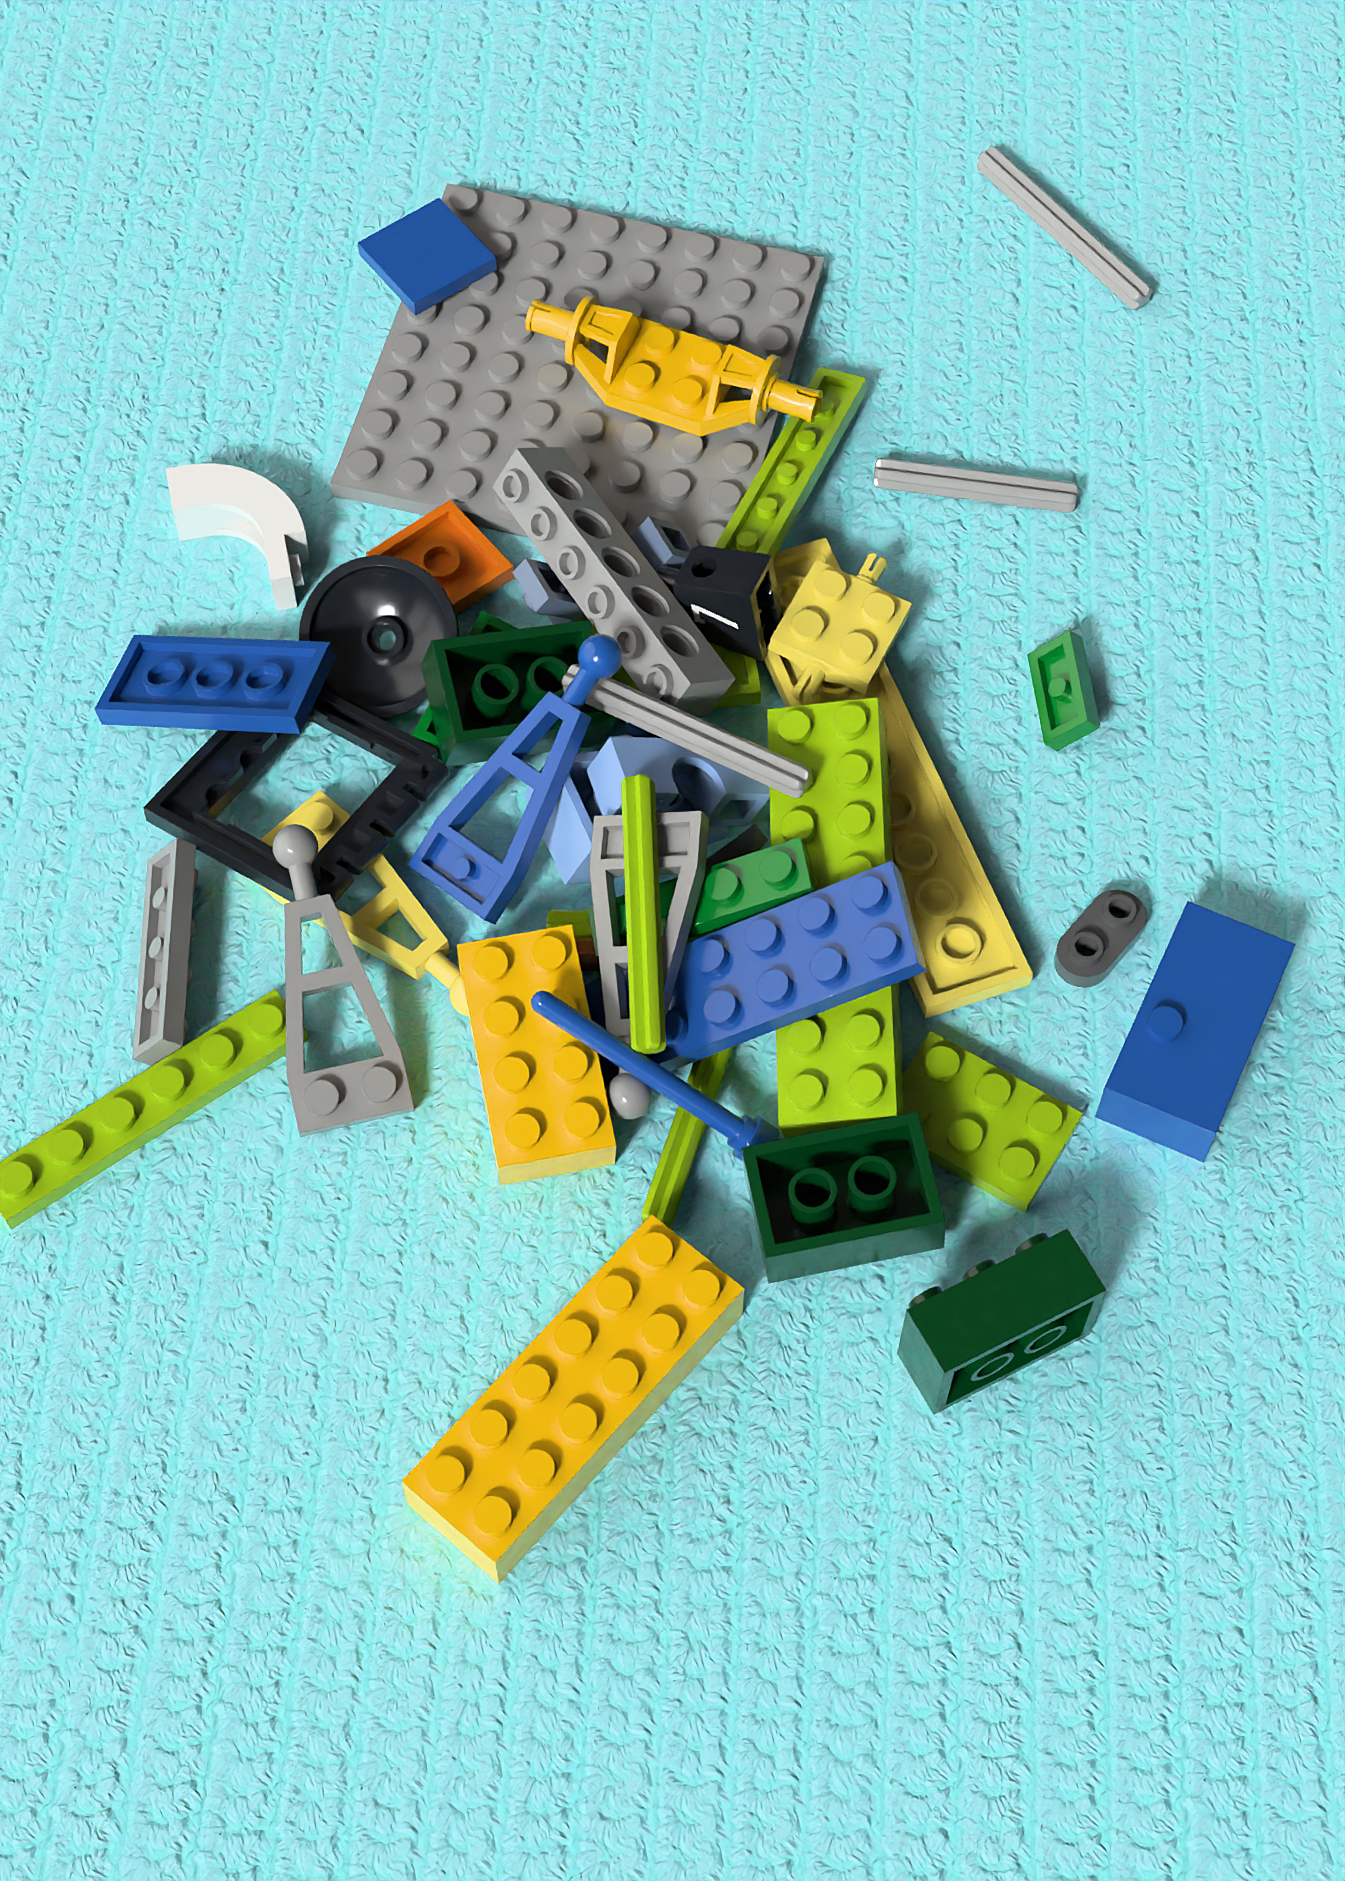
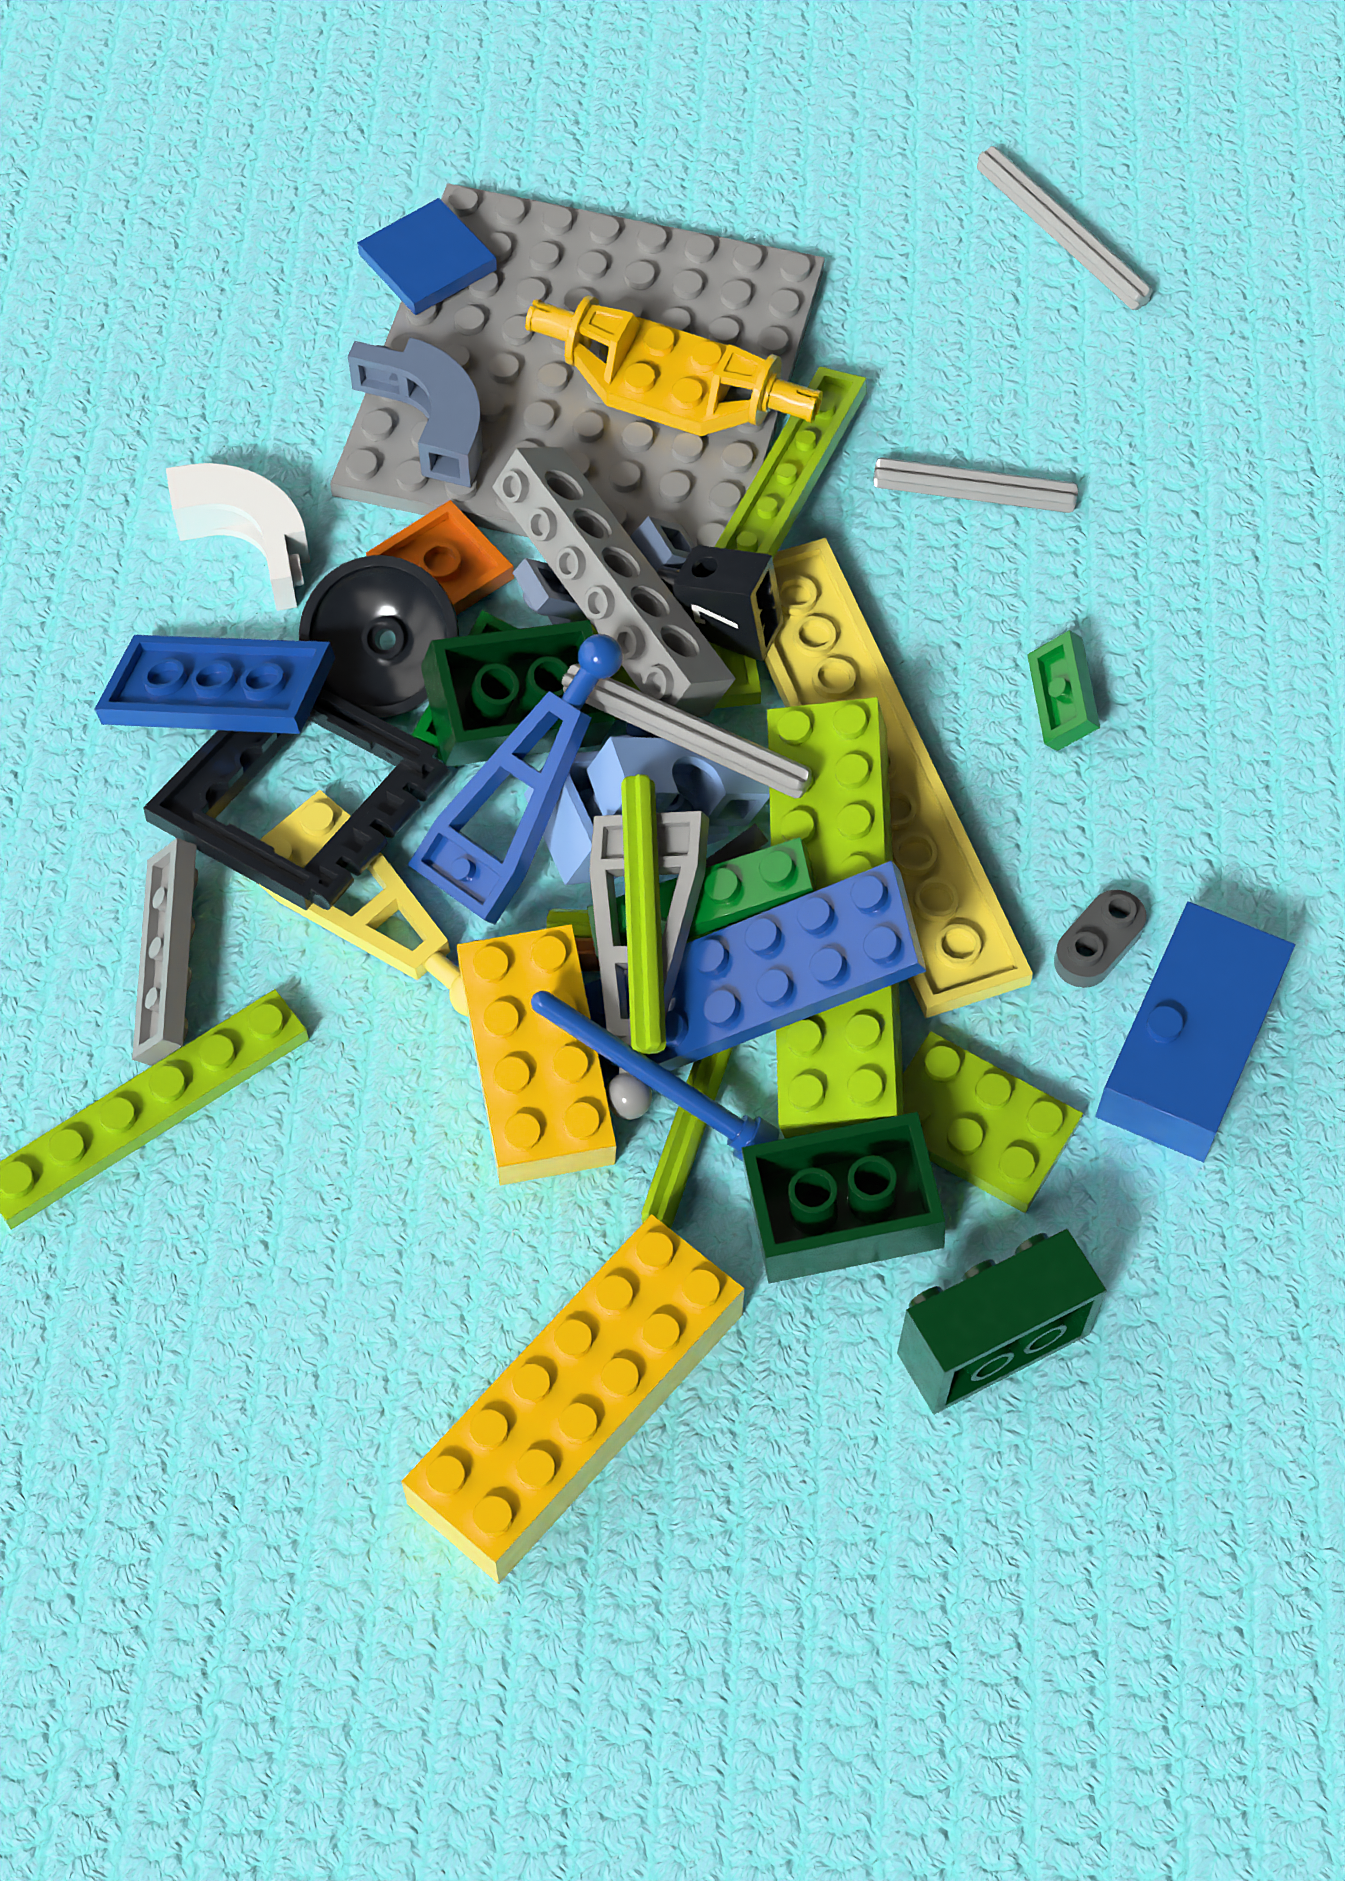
(350, 1091): light grey plate -> none
(437, 387): none -> sand blue arch
(839, 627): light yellow plate -> none

